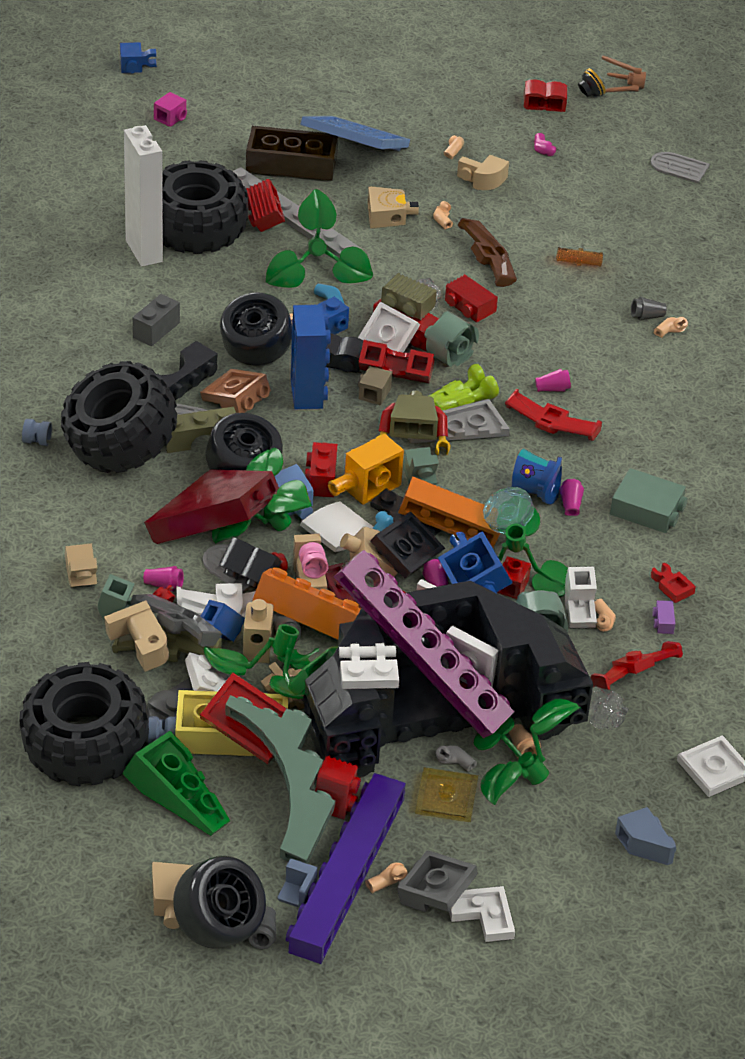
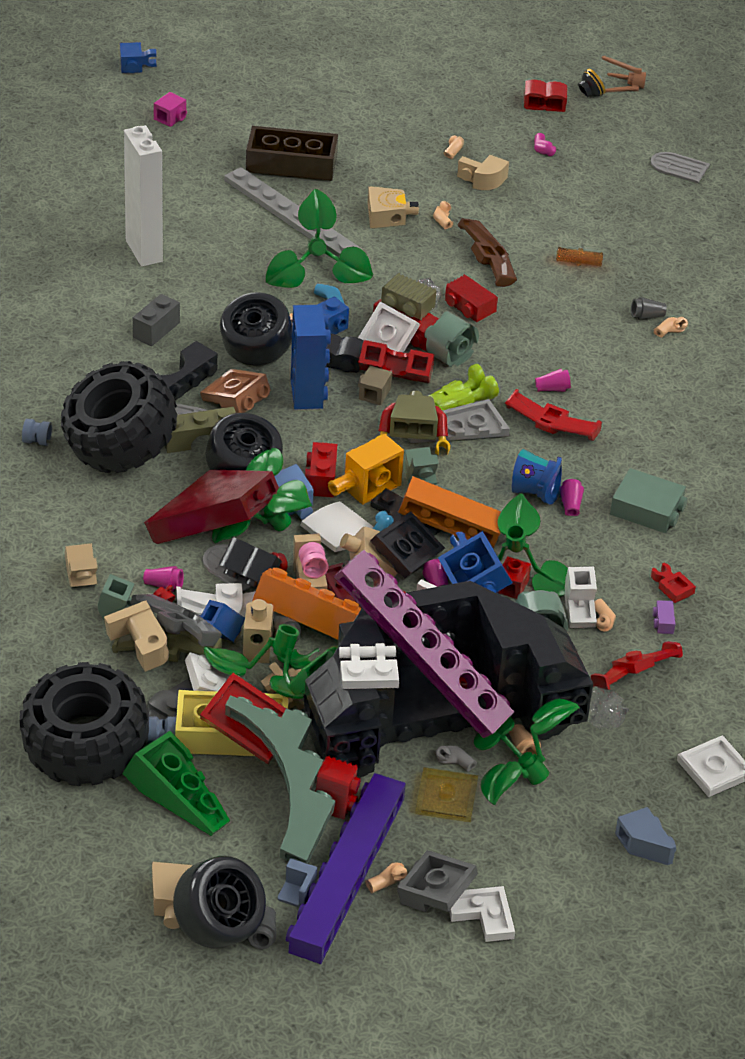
(202, 206): black tyre -> none
(264, 206): red brick -> none
(355, 132): medium blue plate -> none
(481, 654): white plate -> none
(507, 508): clear light blue tile -> none

